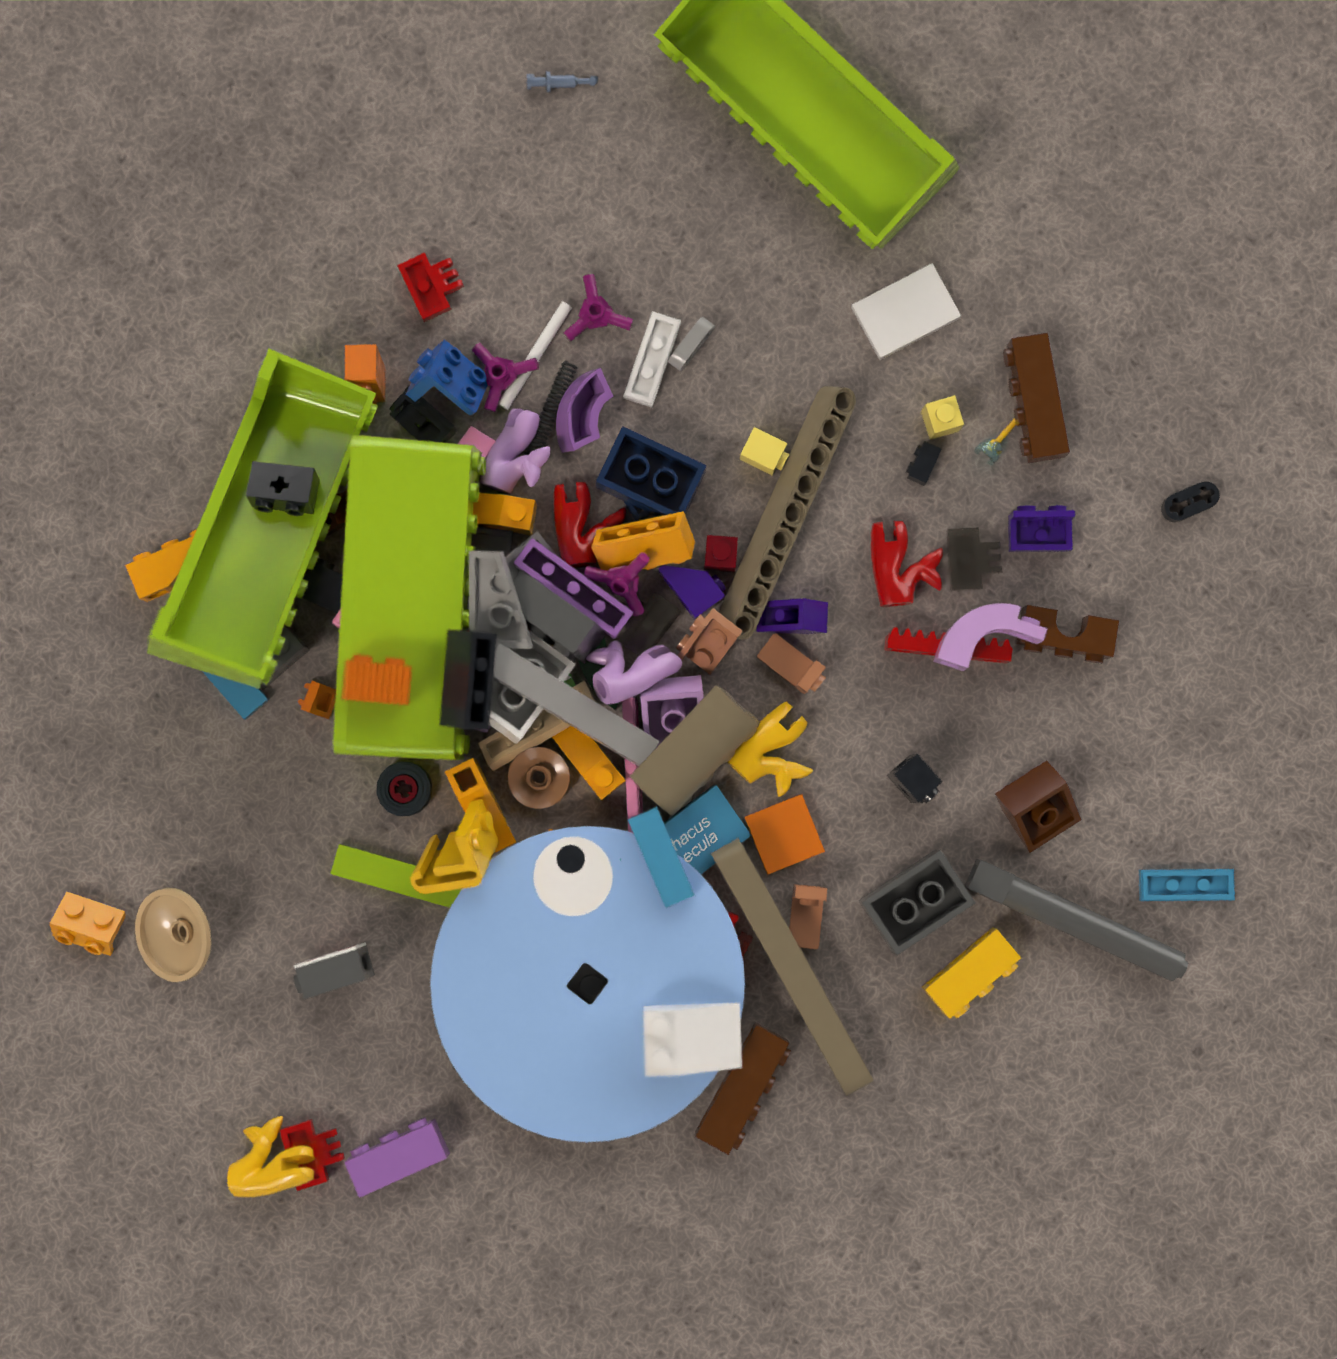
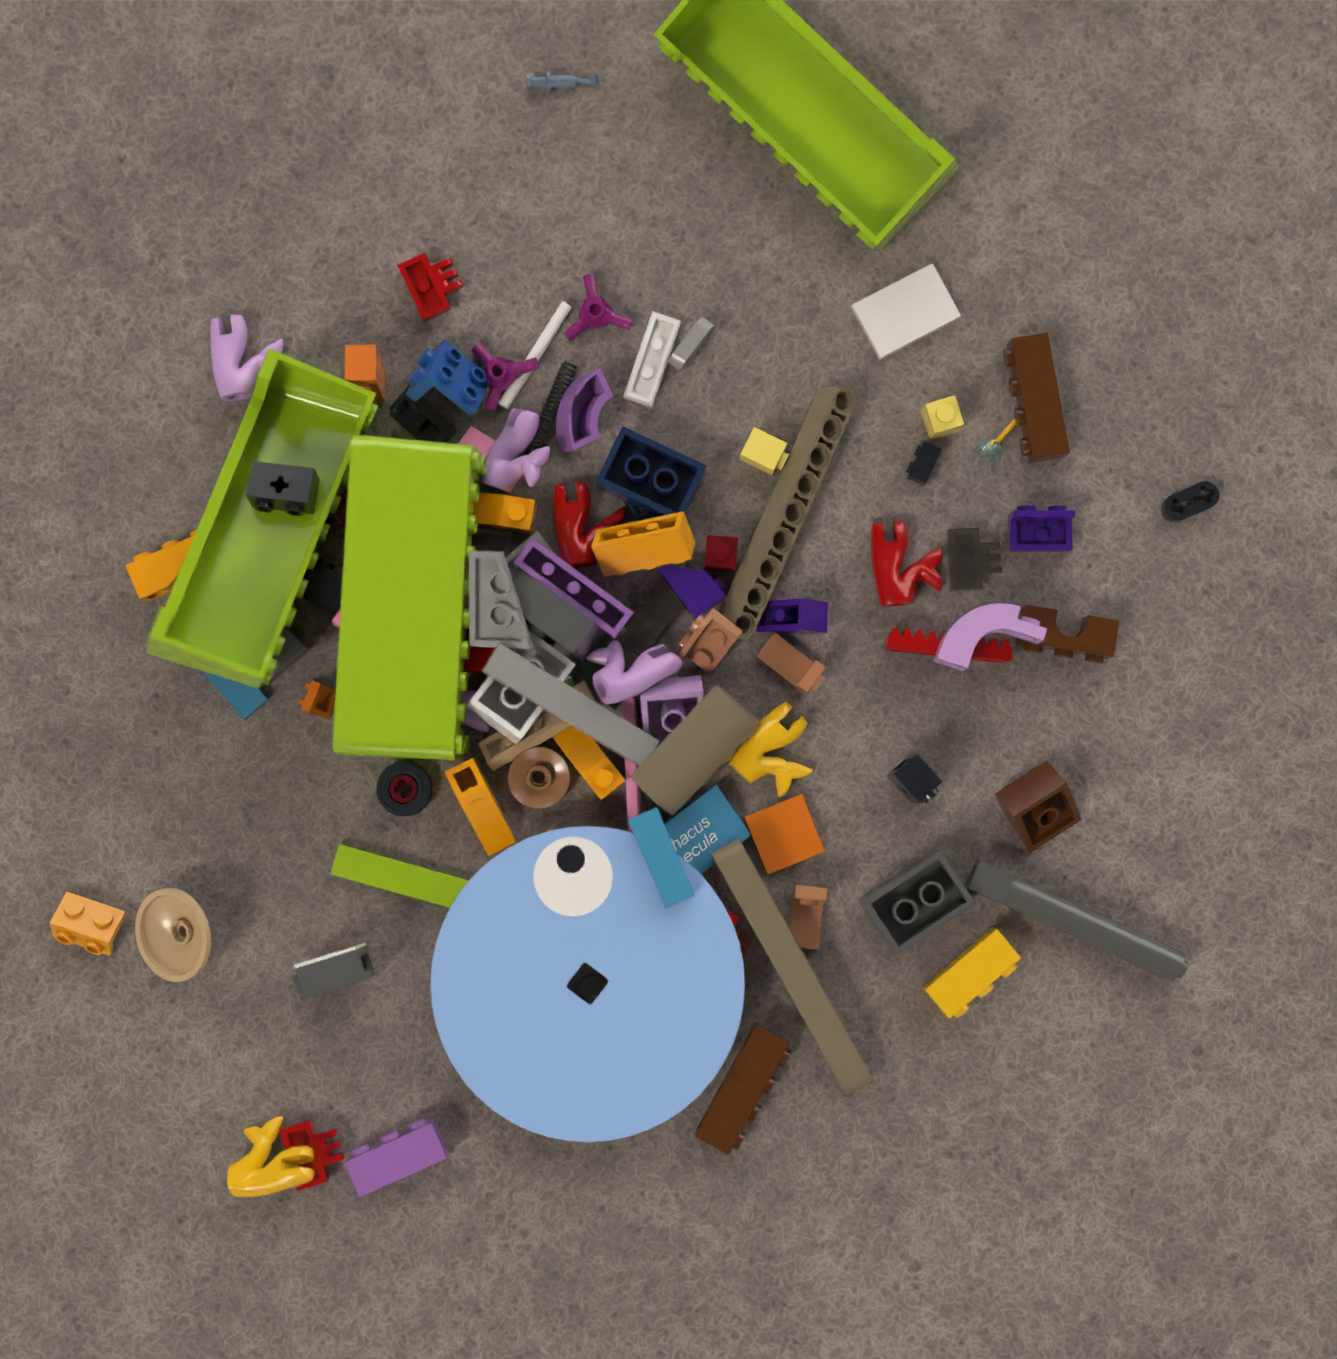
(226, 352): none -> lavender piece
(376, 681): orange brick -> none
(463, 856): yellow piece -> none
(468, 679): black brick -> none
(623, 580): magenta piece -> none
(691, 1038): white slope -> none
(1186, 885): dark azure tile -> none

